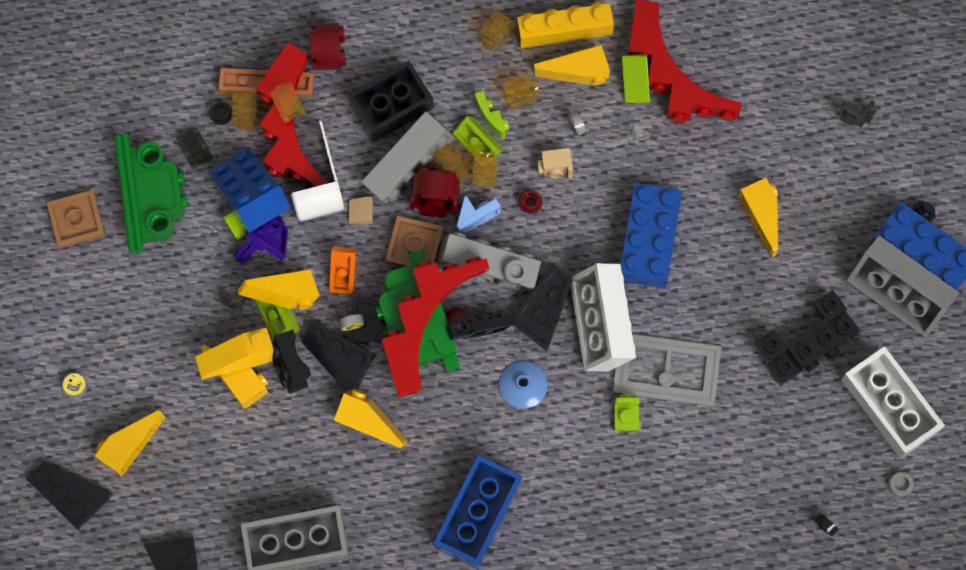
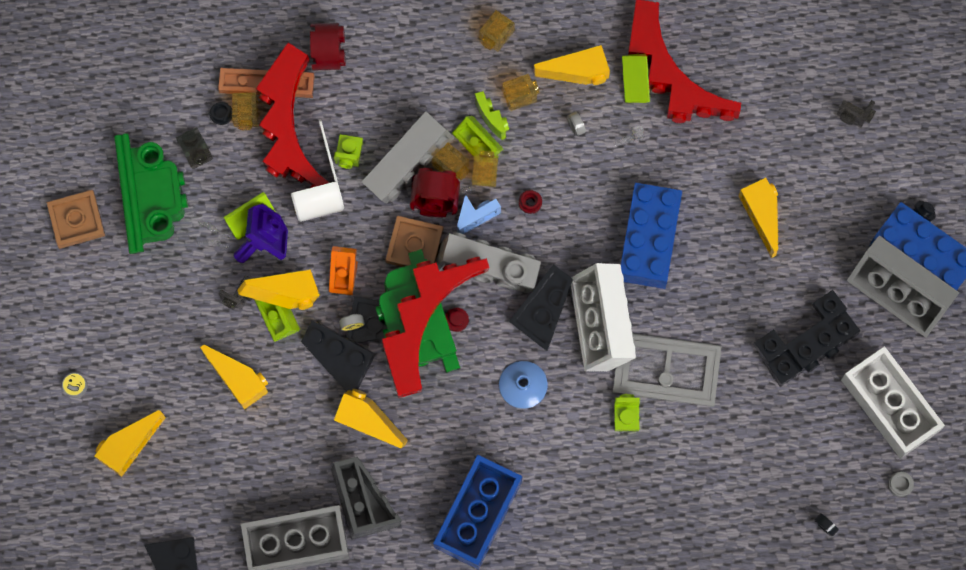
(68, 494): black wing -> none
(236, 354): yellow slope -> none
(249, 190): blue brick -> none
(287, 101): clear yellow brick -> none
(292, 368): black brick -> none
(348, 151): none -> lime bracket
(361, 210): tan slope -> none
(361, 500): none -> dark grey wedge
(391, 101): black brick -> none
(478, 327): black hinge -> none
(556, 163): tan brick -> none
(565, 25): yellow brick -> none

